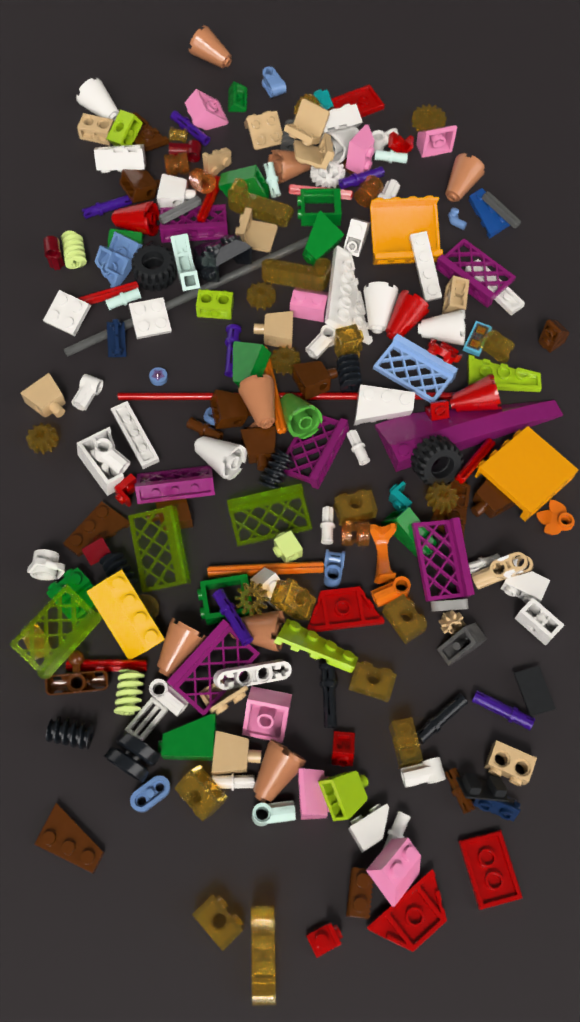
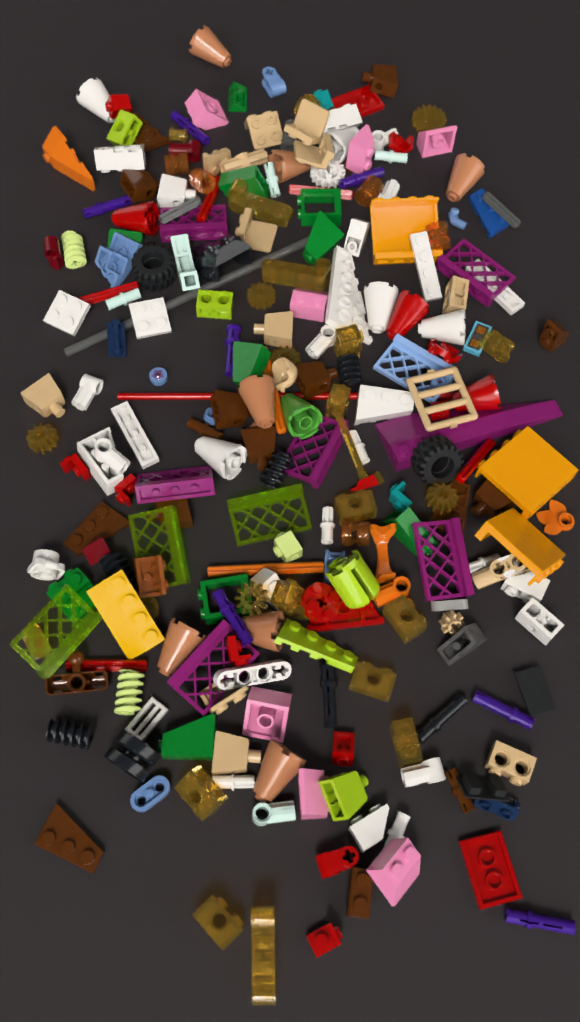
(65, 159): none -> orange wedge
(74, 463): none -> red bracket
(94, 128): tan brick -> none
(116, 103): none -> red brick
(150, 576): none -> dark orange bracket
(169, 698): white piece -> none
(234, 649): none -> red bracket
(244, 160): none -> tan piece
(284, 373): none -> tan hair
(330, 602): none -> red plate
(332, 862): none -> red piece
(338, 400): none -> clear yellow brick
(353, 580): none -> lime cylinder
(365, 481): none -> clear yellow piece
(382, 79): none -> reddish brown torso
(414, 916): red wing -> none
(438, 235): none -> clear orange wheel
(438, 382): none -> medium blue tile
(459, 385): none -> tan bar
(505, 377): lime wing -> none
(524, 543): none -> light orange panel
(529, 919): none -> dark purple pin

